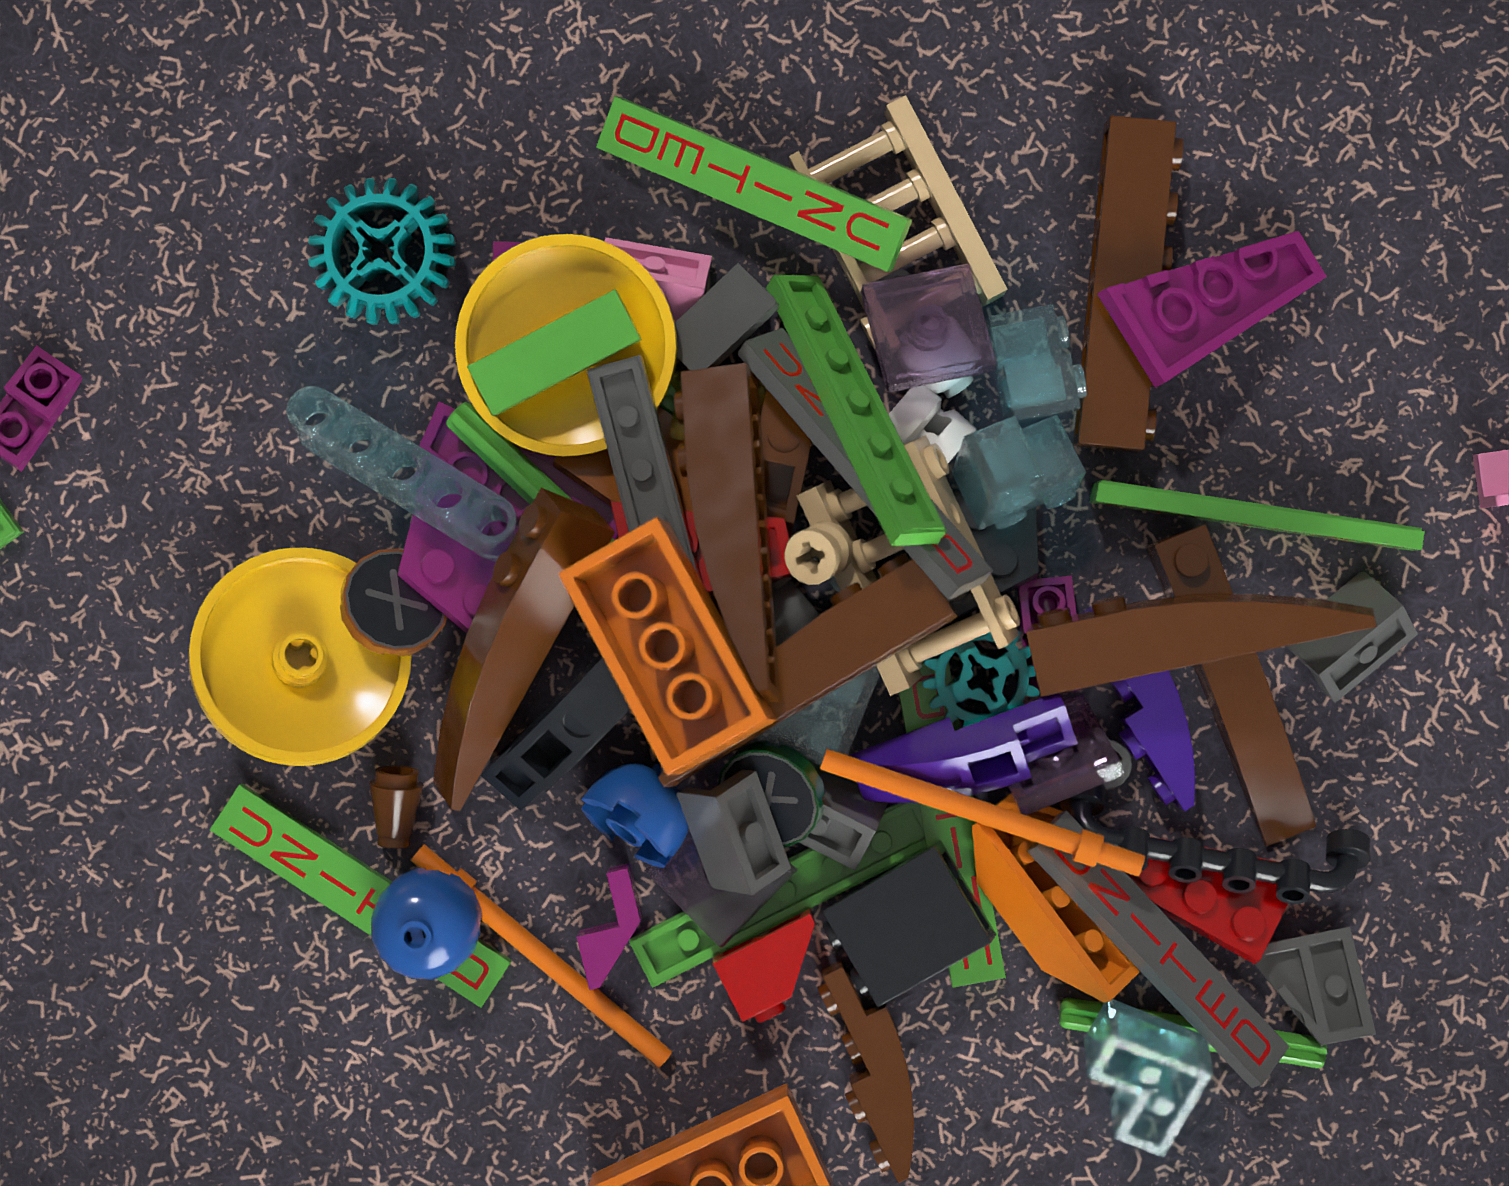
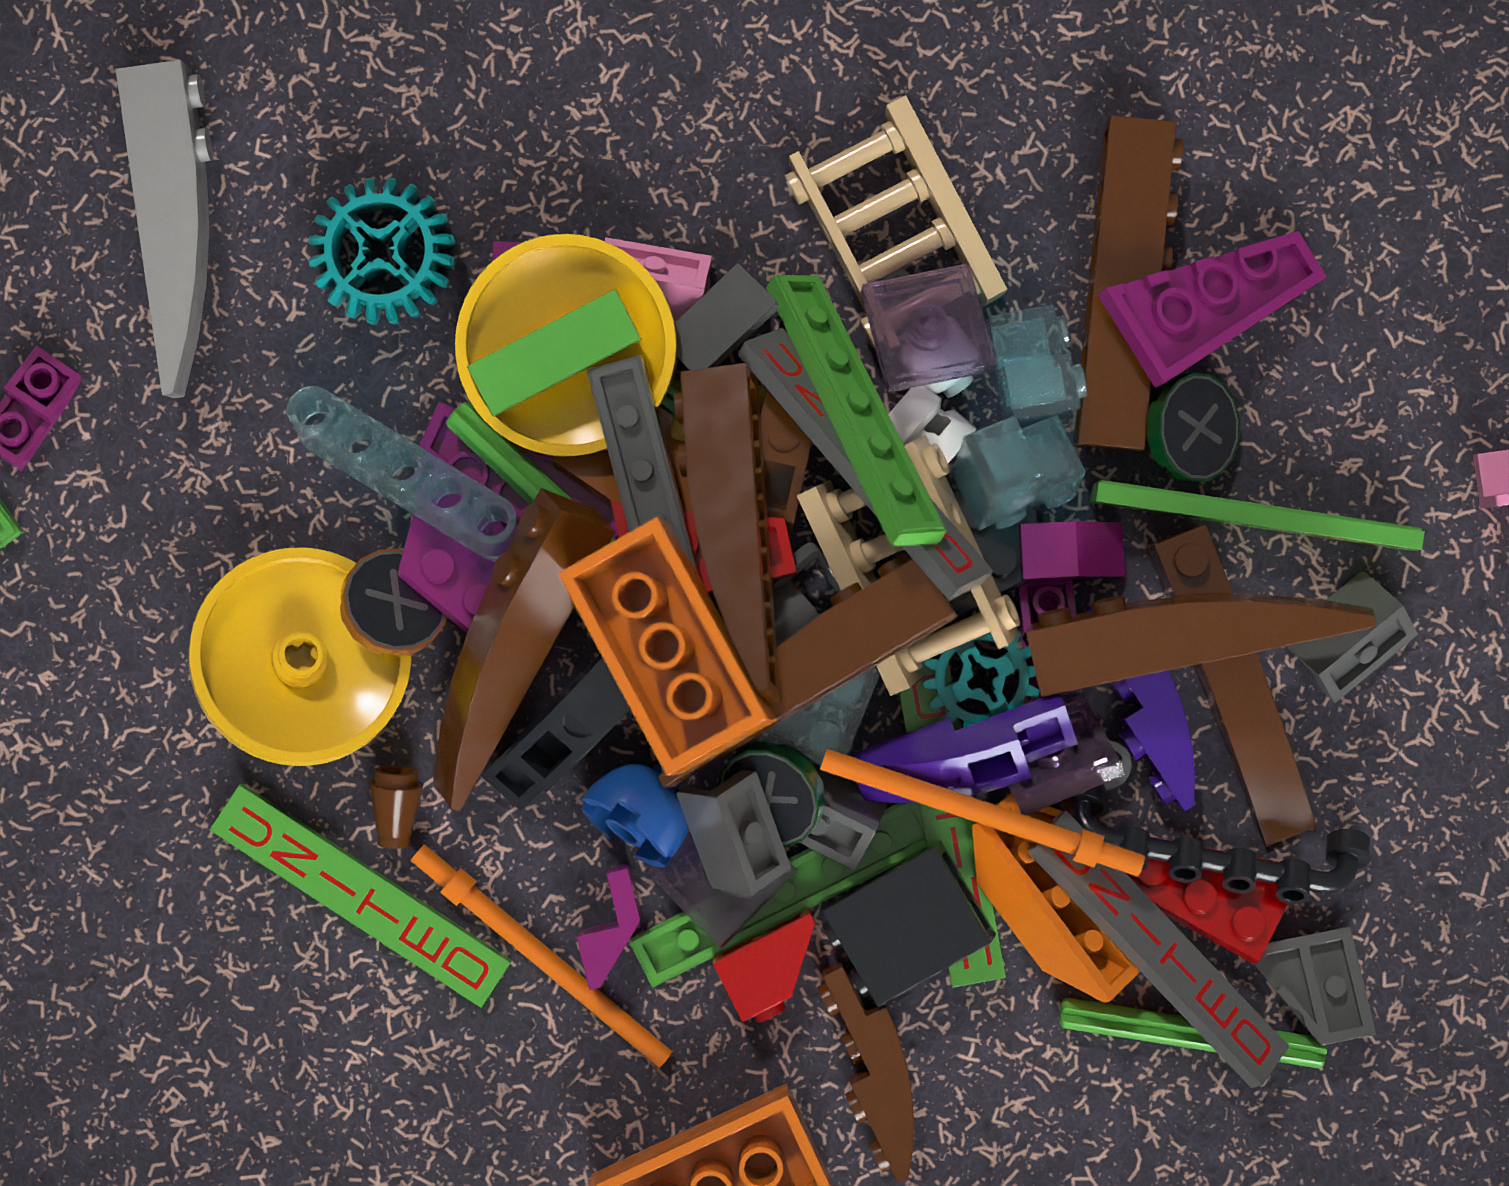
(170, 205): none -> light grey slope
(426, 924): blue cylinder -> none
(754, 184): bright green tile -> none
(829, 544): tan wheel -> none
(1071, 550): none -> magenta slope
(1155, 1072): clear light blue brick -> none
(1193, 427): none -> black tile

